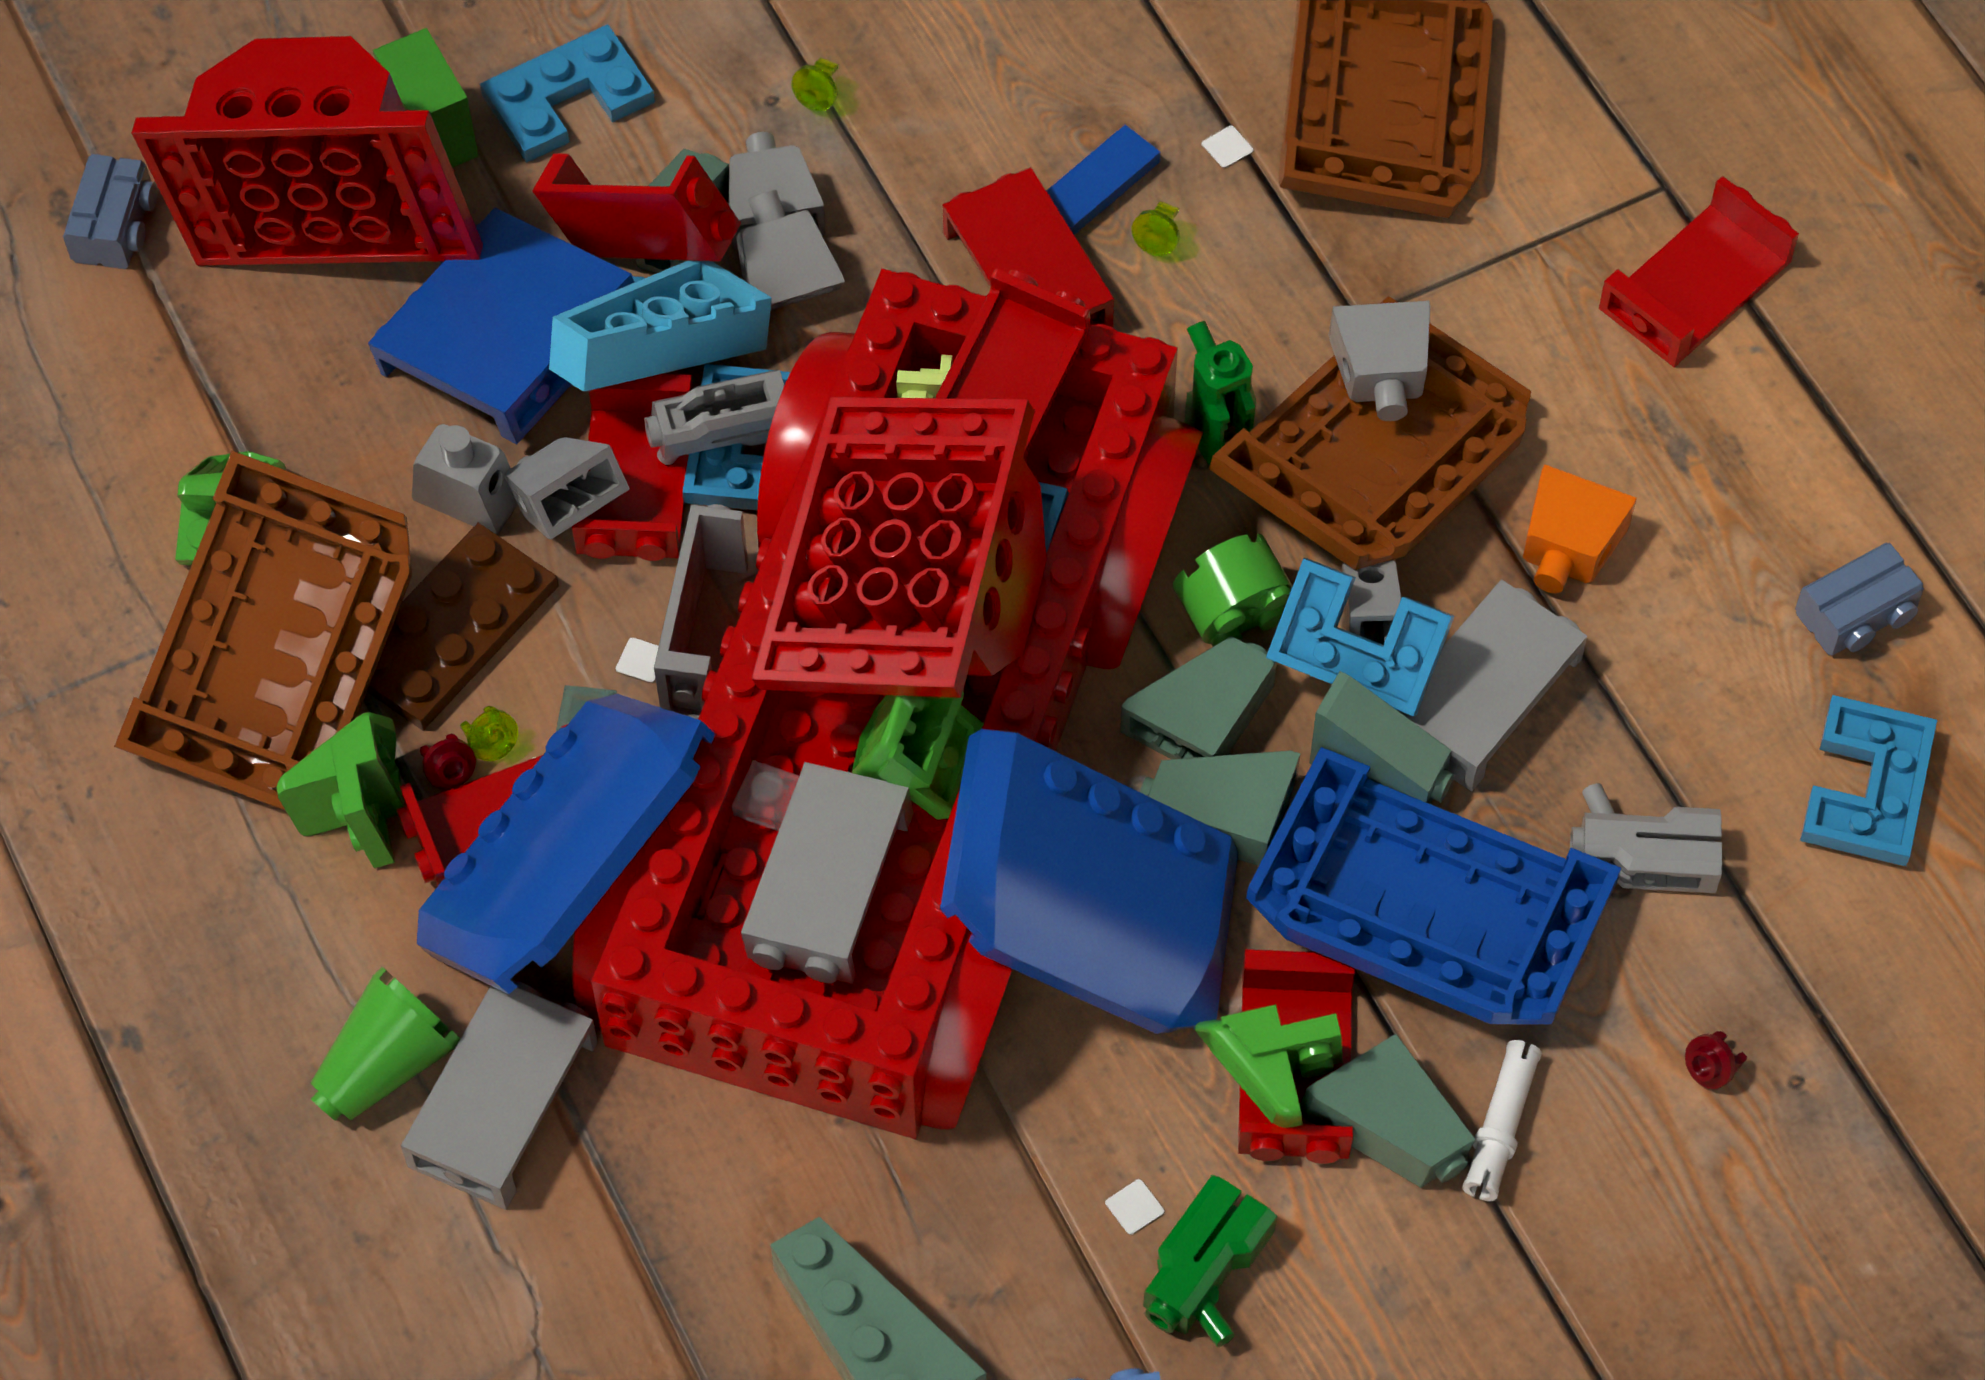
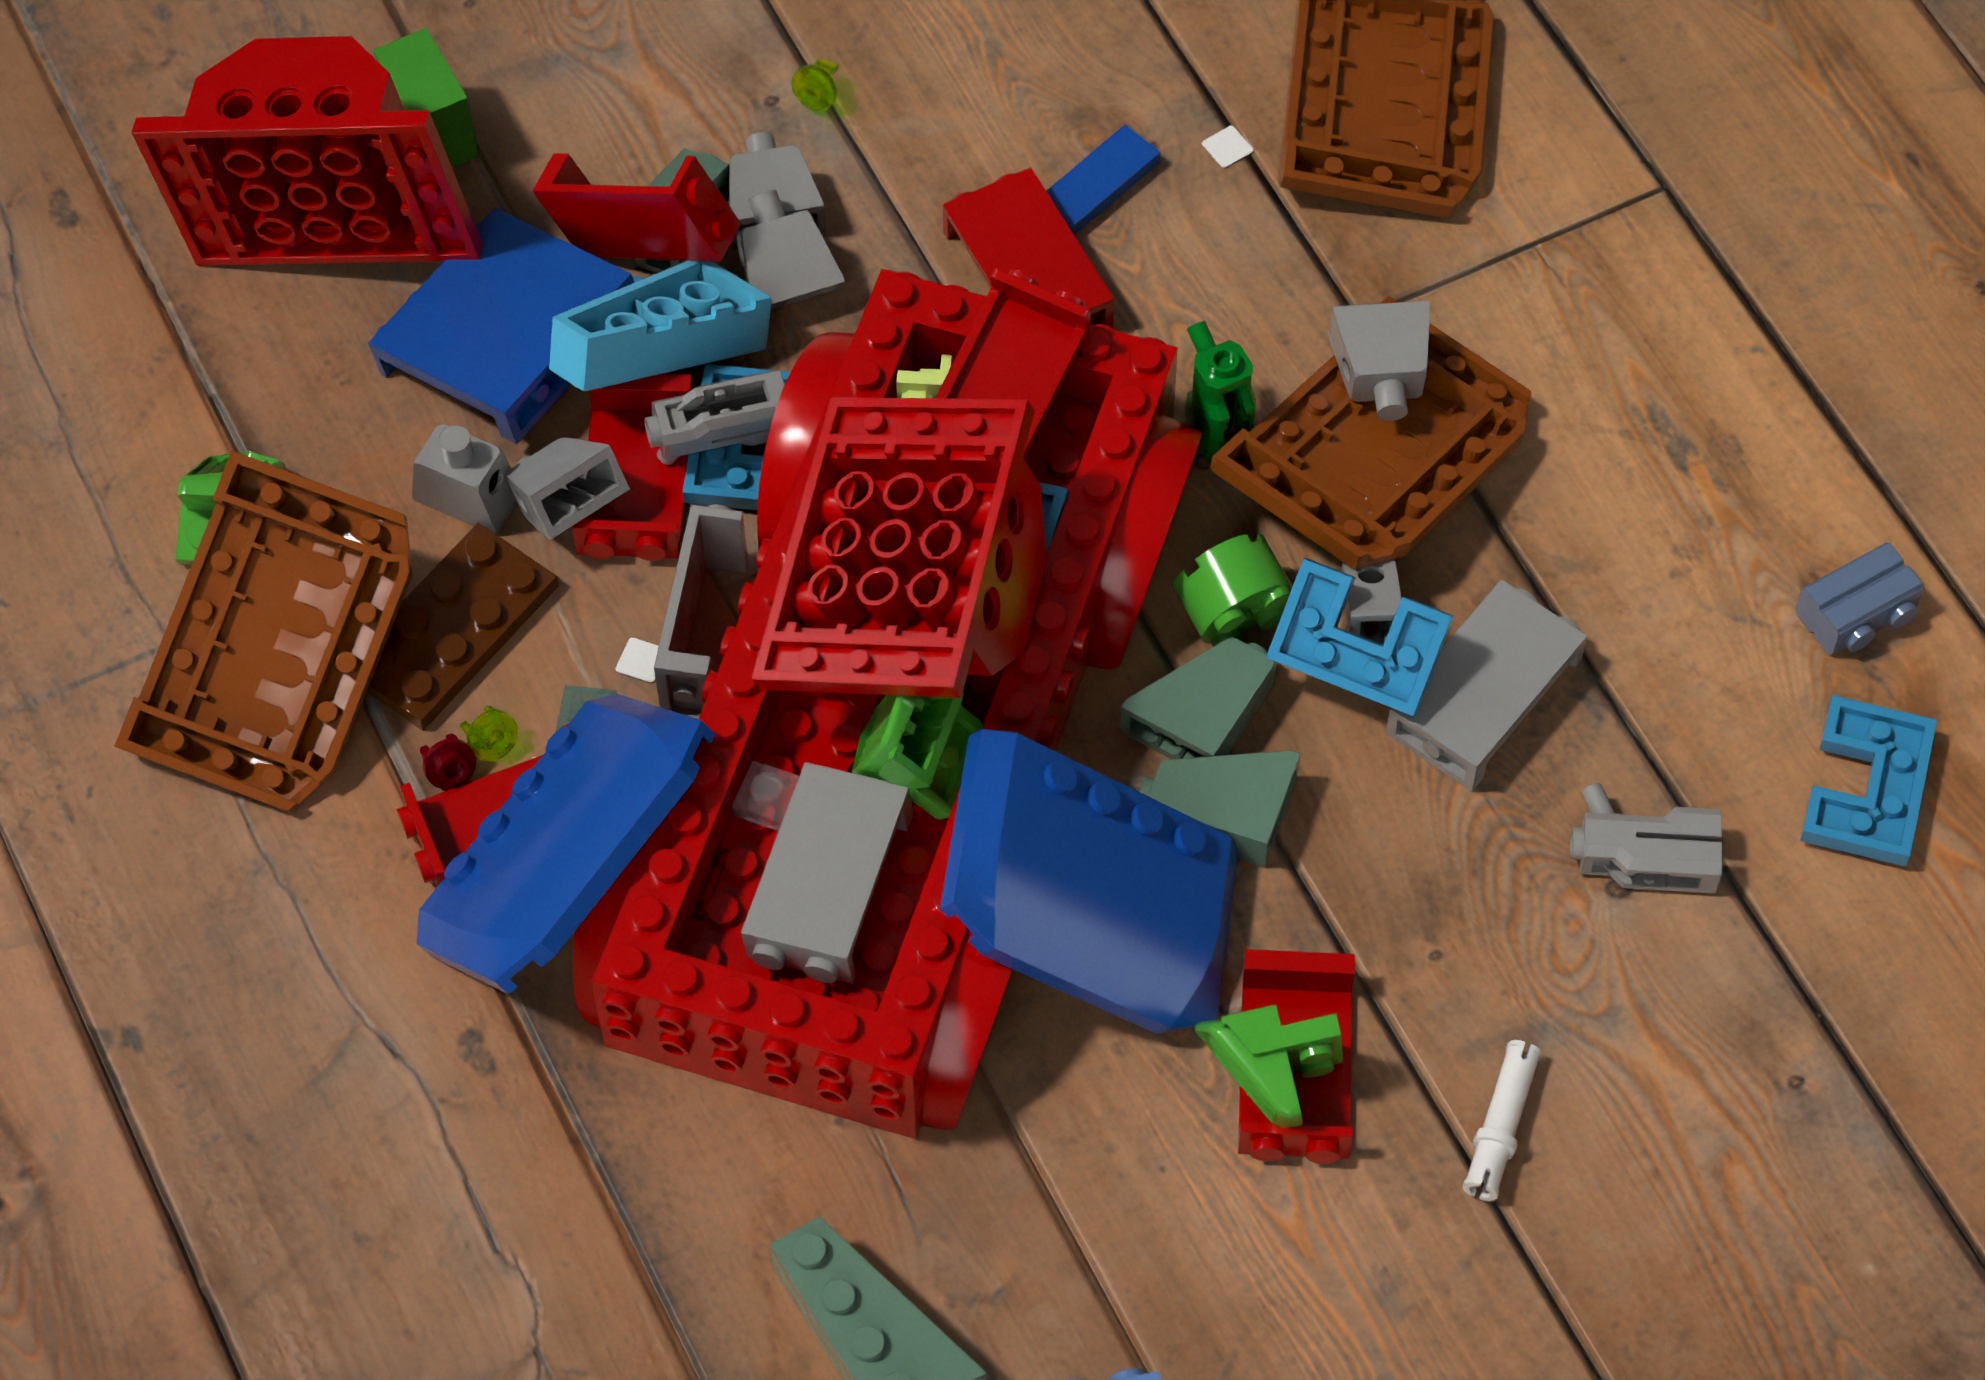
(110, 211): sand blue brick -> none
(349, 784): bright green piece -> none
(379, 1048): bright green cone -> none
(496, 1091): light grey panel -> none
(527, 92): dark azure plate -> none
(1134, 1206): white sticker -> none
(1156, 230): clear neon green plate -> none
(1199, 1256): green piece -> none
(1376, 734): sand green slope -> none
(1393, 1114): sand green slope -> none
(1429, 897): blue slope -> none
(1574, 528): orange torso -> none
(1701, 274): red panel -> none
(1712, 1060): dark red plate -> none

